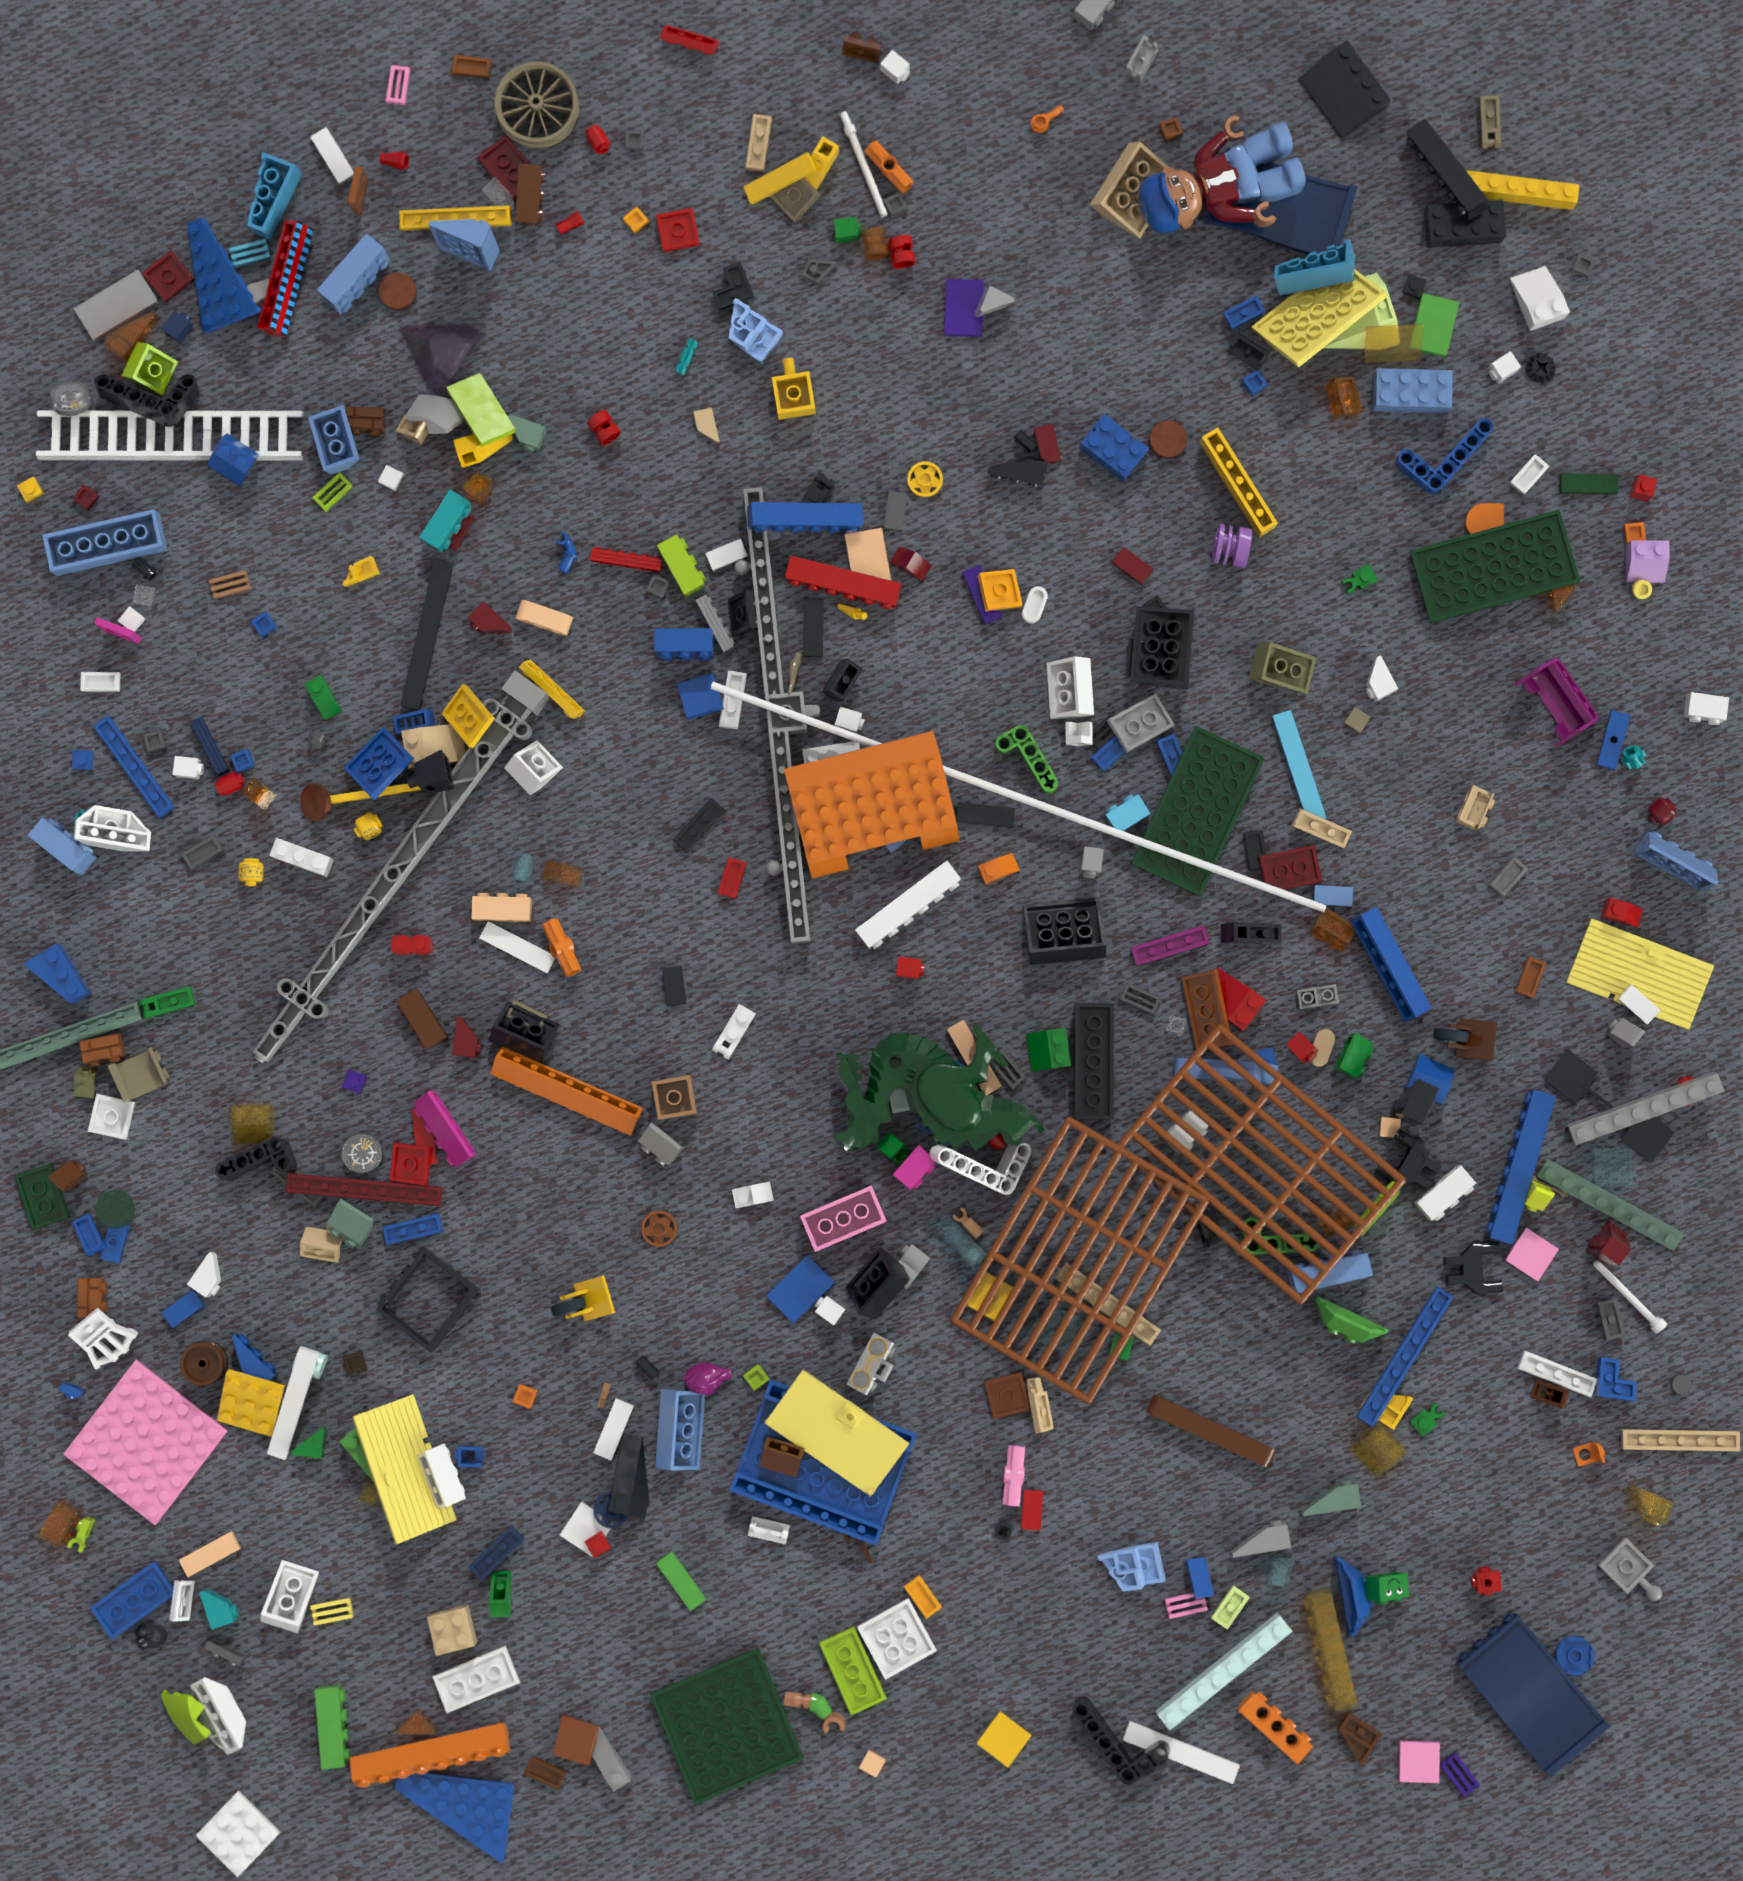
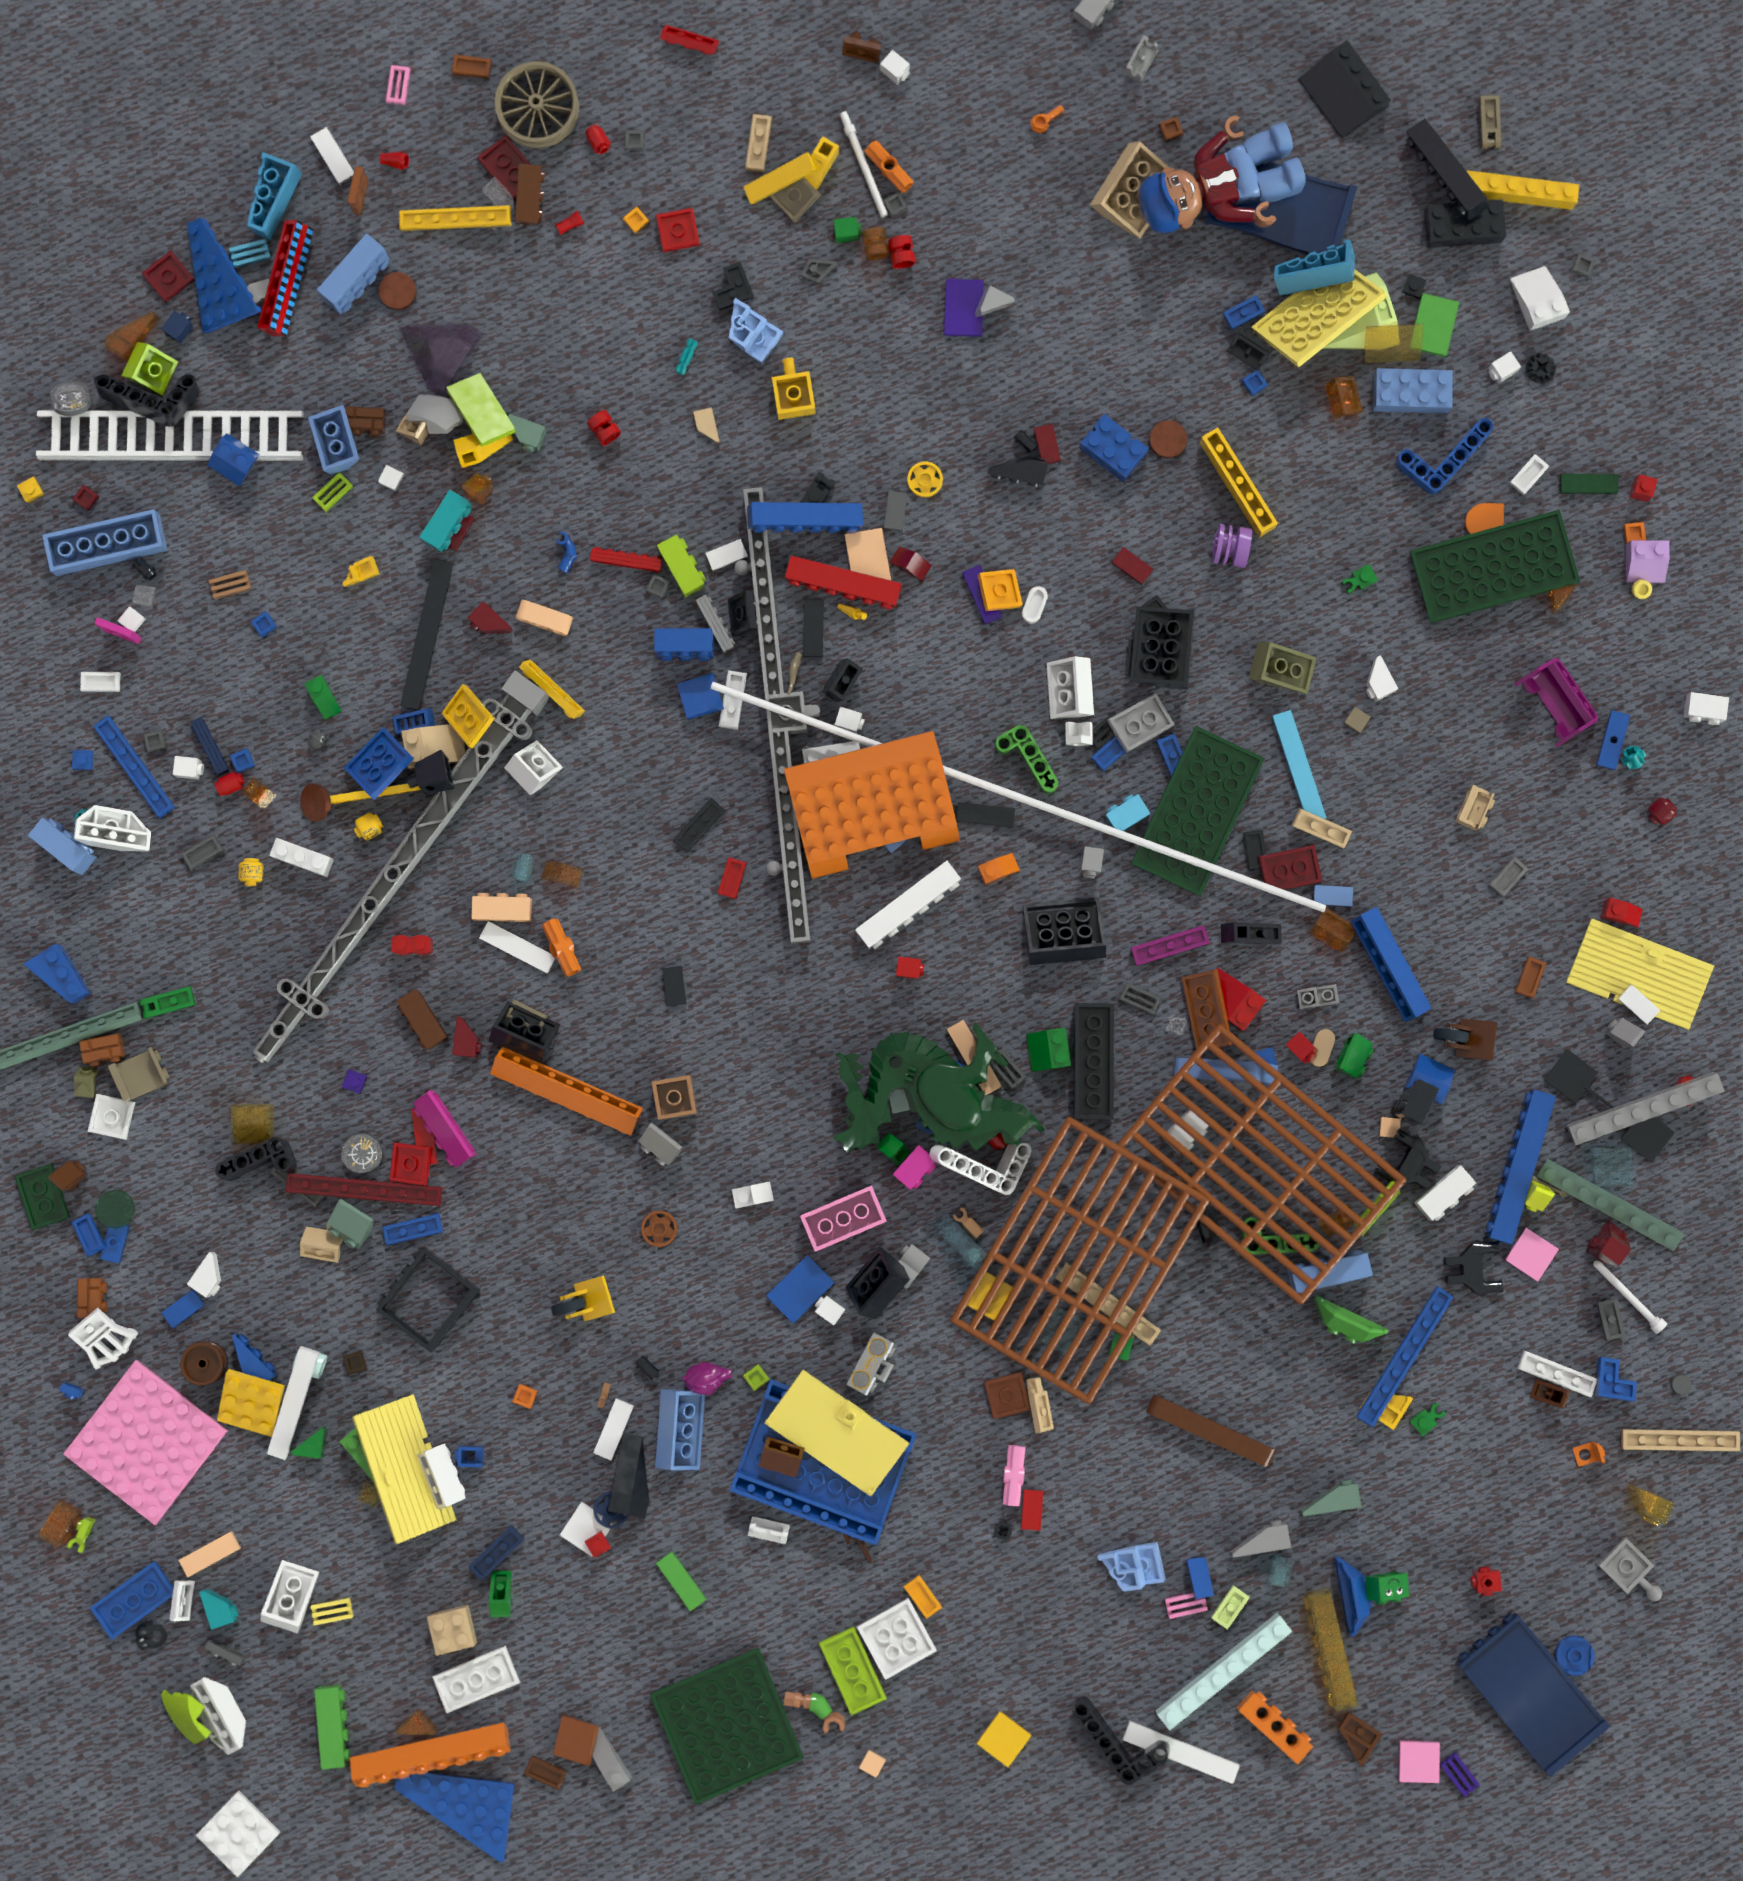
(116, 305): light grey tile -> none
(467, 240): medium blue slope -> none
(734, 1031): white plate -> none
(1378, 1449): clear yellow slope -> none
(1676, 861): medium blue slope -> none

